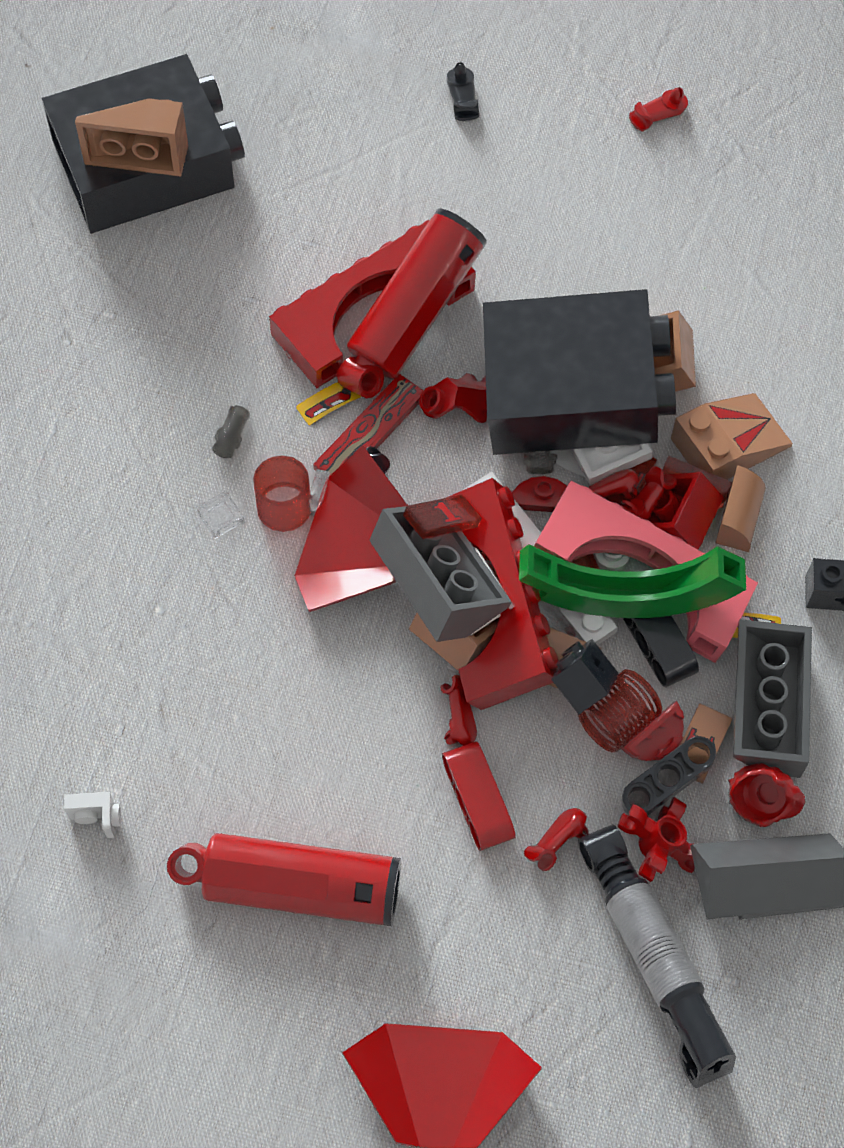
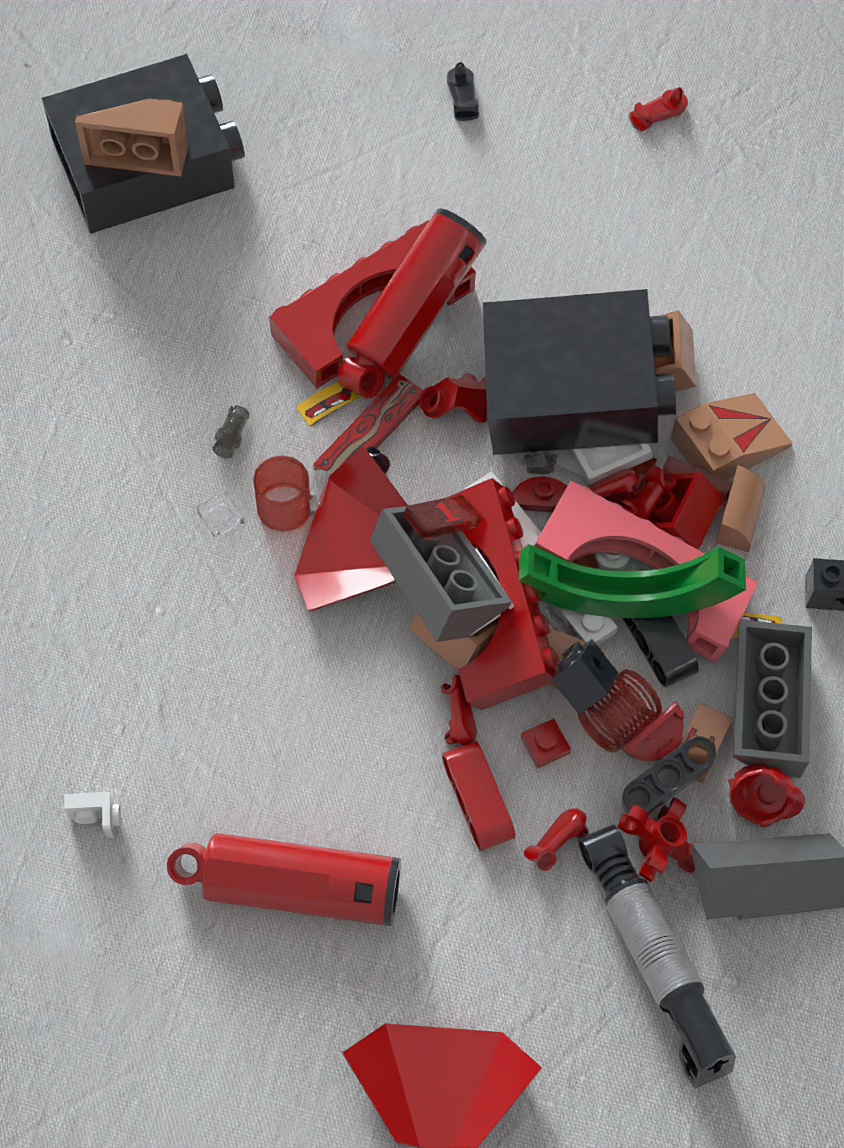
(545, 743): none -> red plate

